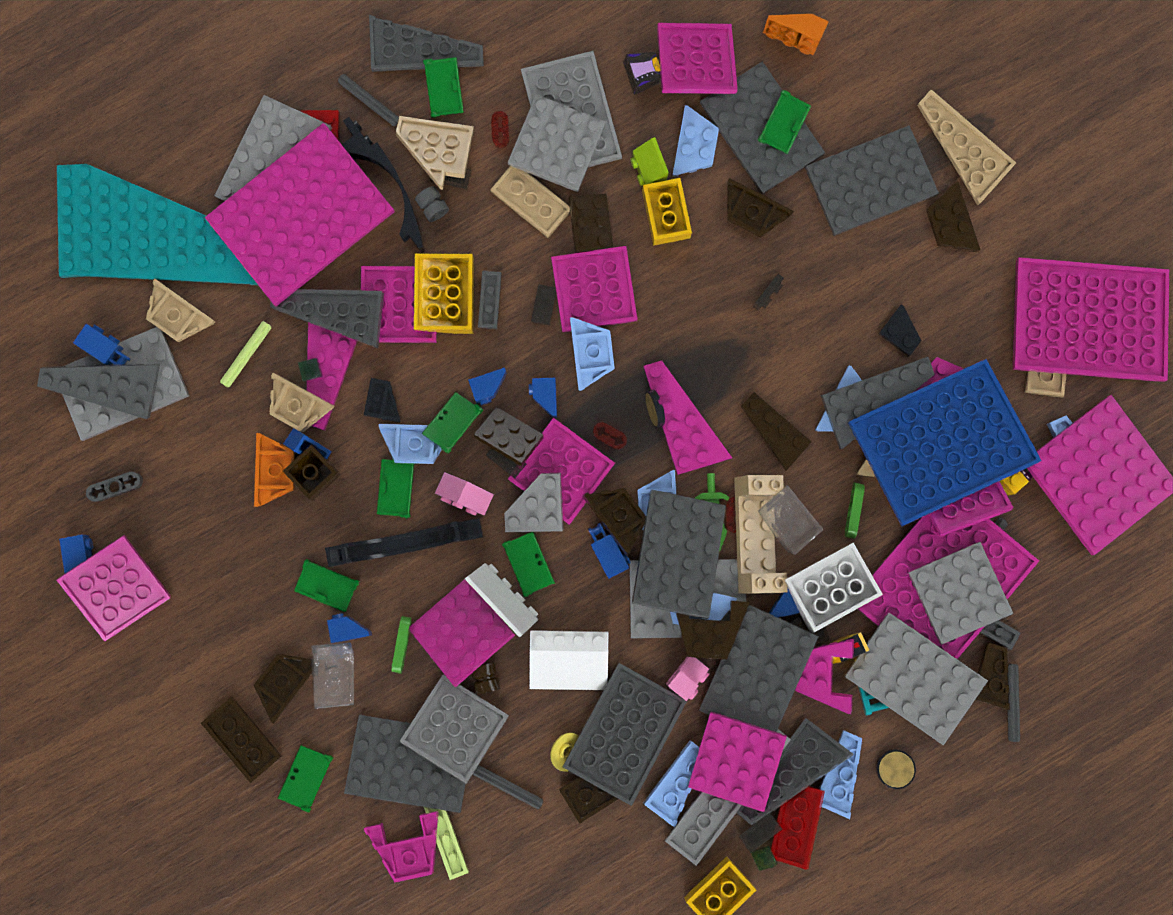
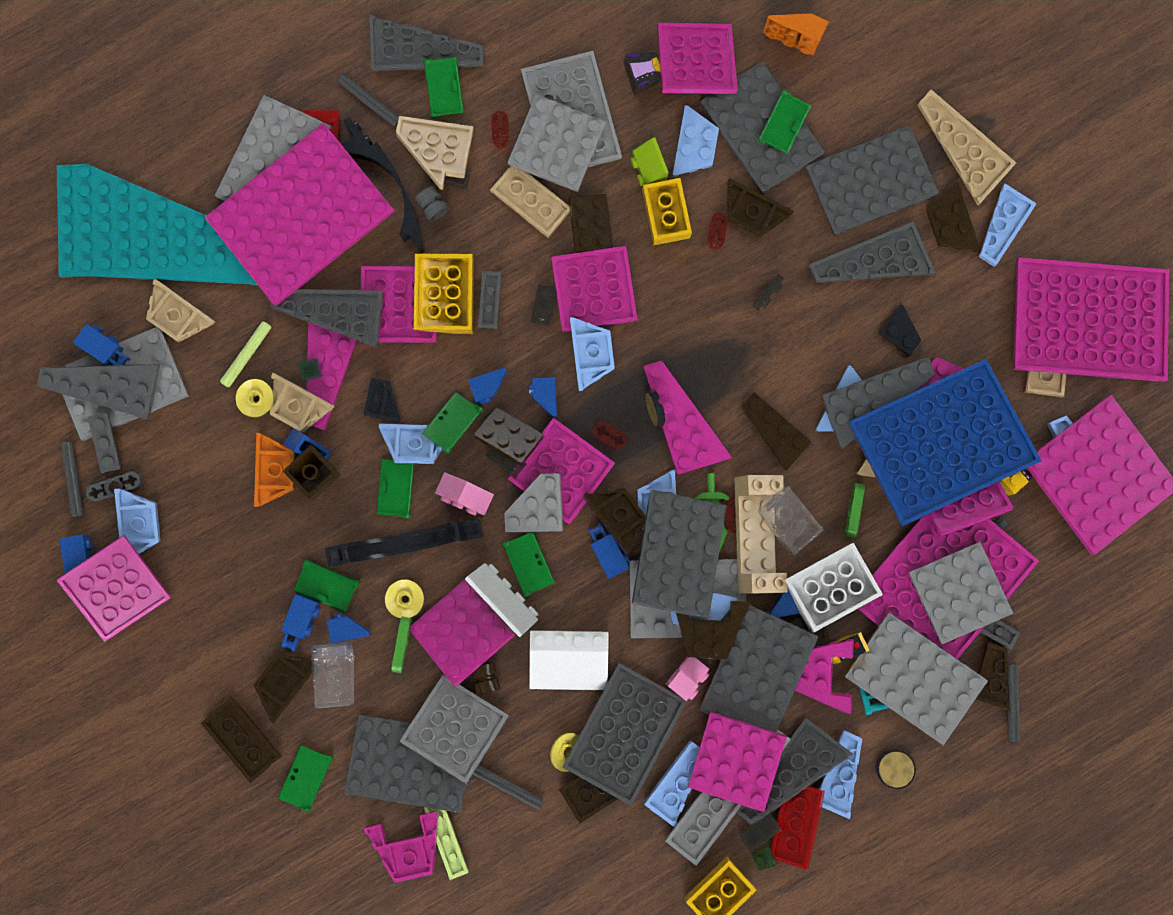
(71, 479): none -> dark grey axle
(104, 442): none -> dark grey plate
(137, 520): none -> light blue wing
(246, 394): none -> light yellow dish
(299, 620): none -> blue brick
(394, 601): none -> light yellow dish
(712, 231): none -> clear red beam
(885, 256): none -> dark grey wing
(1007, 219): none -> light blue wing

